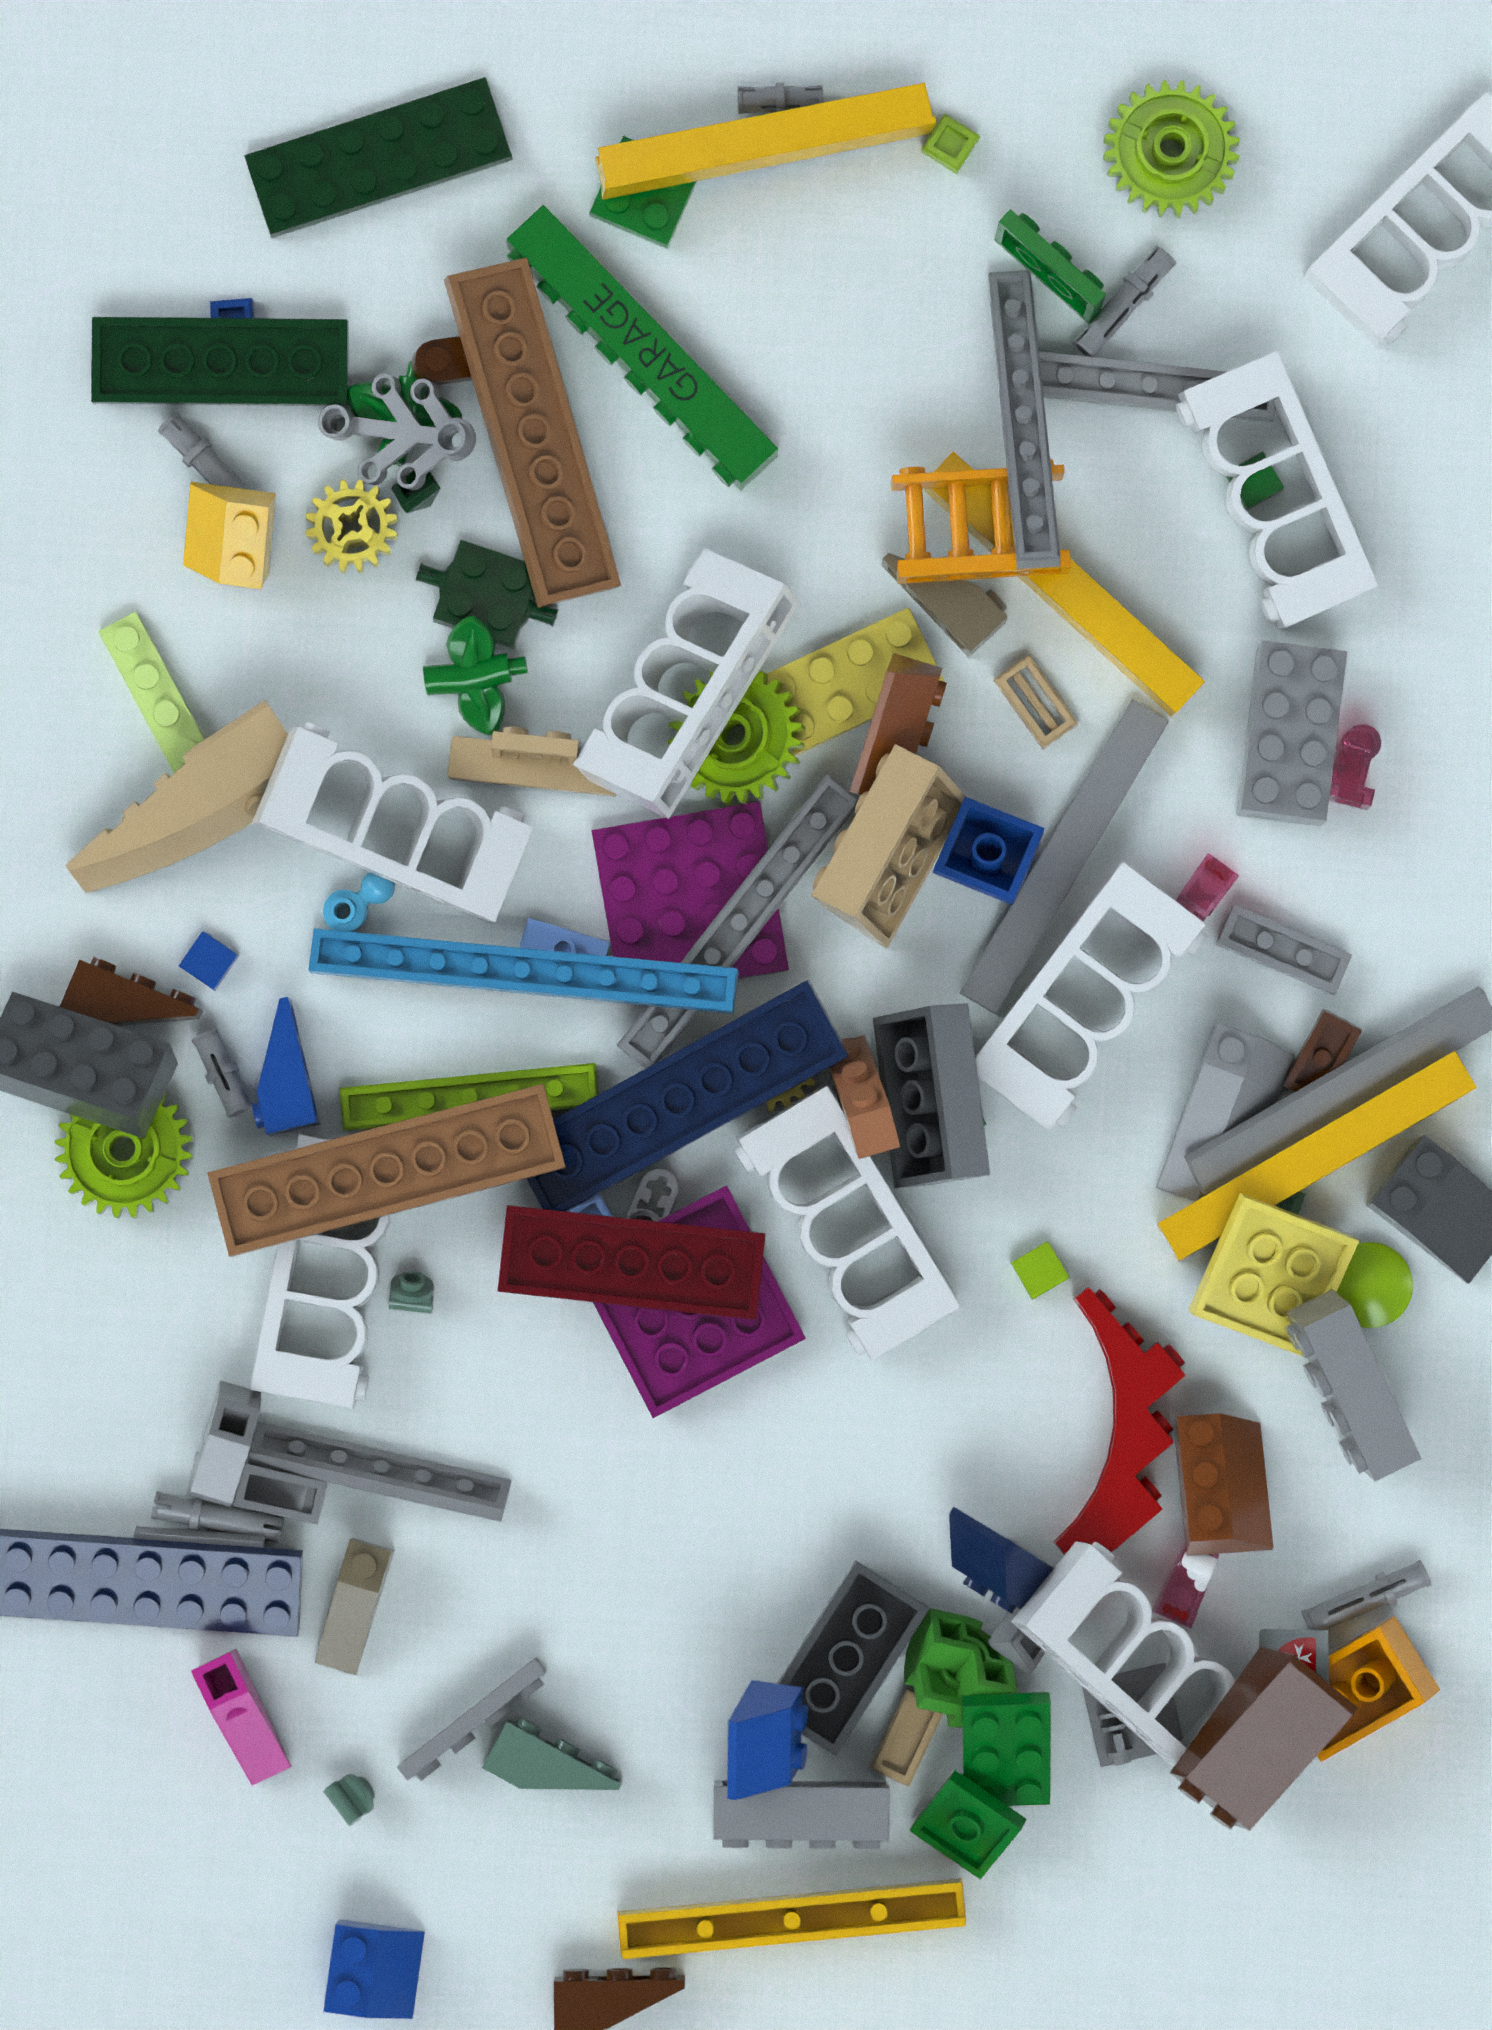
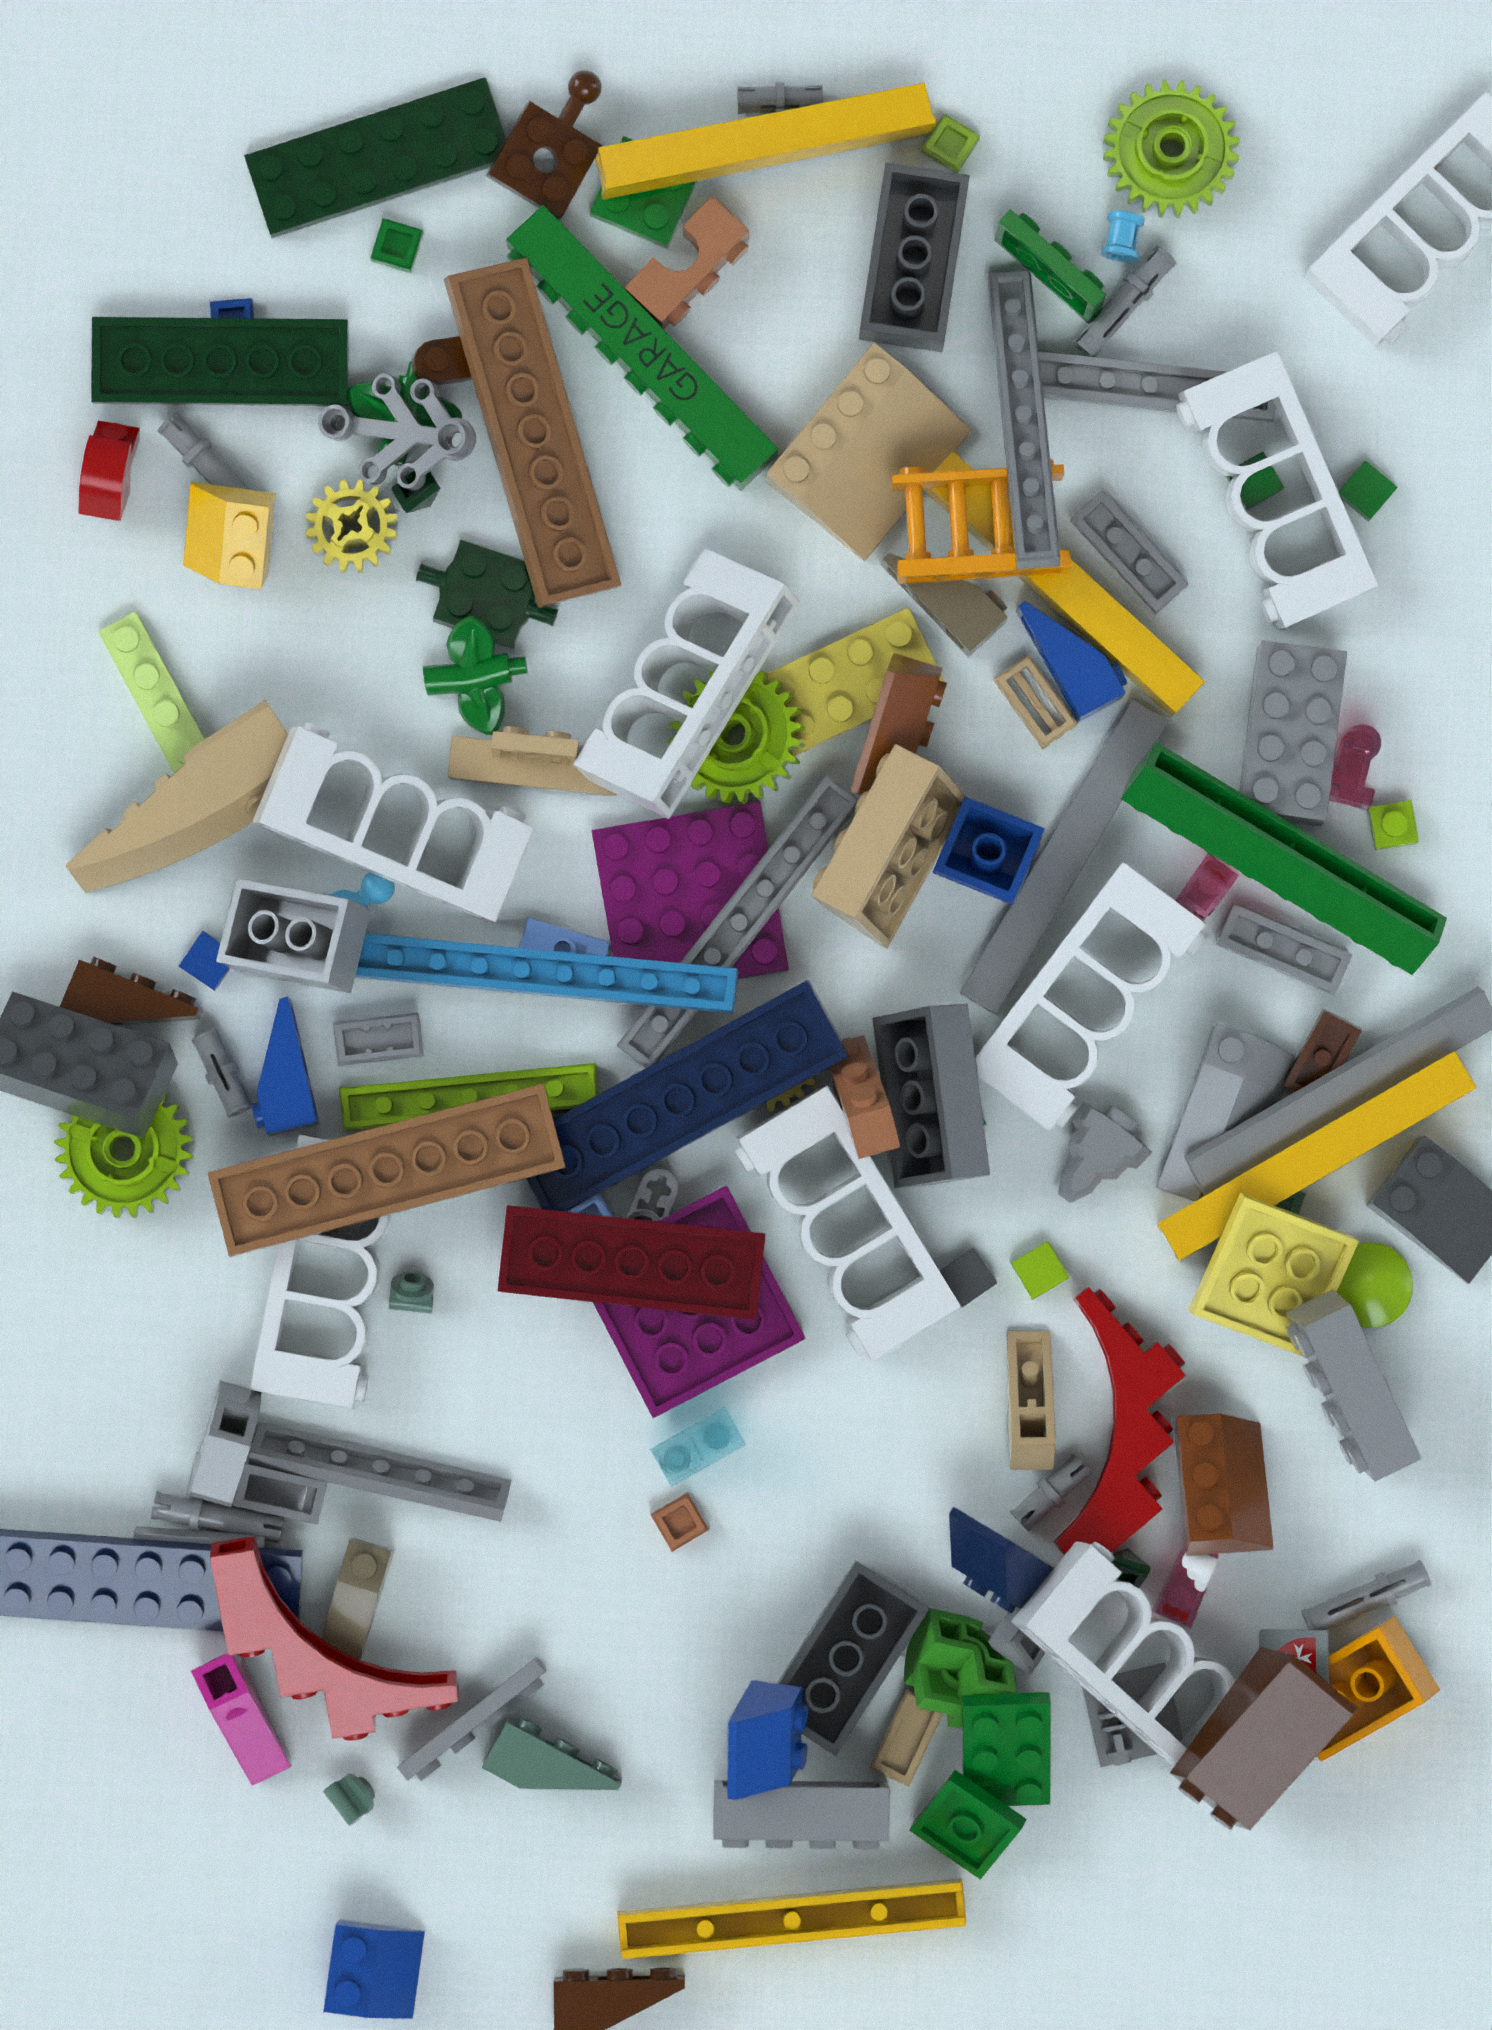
(106, 470): none -> red brick
(293, 935): none -> light grey brick
(353, 1689): none -> arch
(378, 1039): none -> light grey plate
(397, 245): none -> green tile
(541, 130): none -> reddish brown plate
(679, 1522): none -> nougat tile
(698, 1446): none -> clear light blue slope
(717, 239): none -> nougat arch
(856, 442): none -> tan slope
(914, 257): none -> dark grey brick
(968, 1277): none -> dark grey tile
(1030, 1400): none -> tan slope
(1050, 1492): none -> light grey pin
(1076, 667): none -> blue slope
(1099, 1150): none -> light grey rock
(1122, 236): none -> medium azure bush
(1128, 552): none -> light grey plate
(1133, 1568): none -> dark green slope
(1284, 858): none -> green brick
(1367, 490): none -> green tile
(1393, 825): none -> lime plate

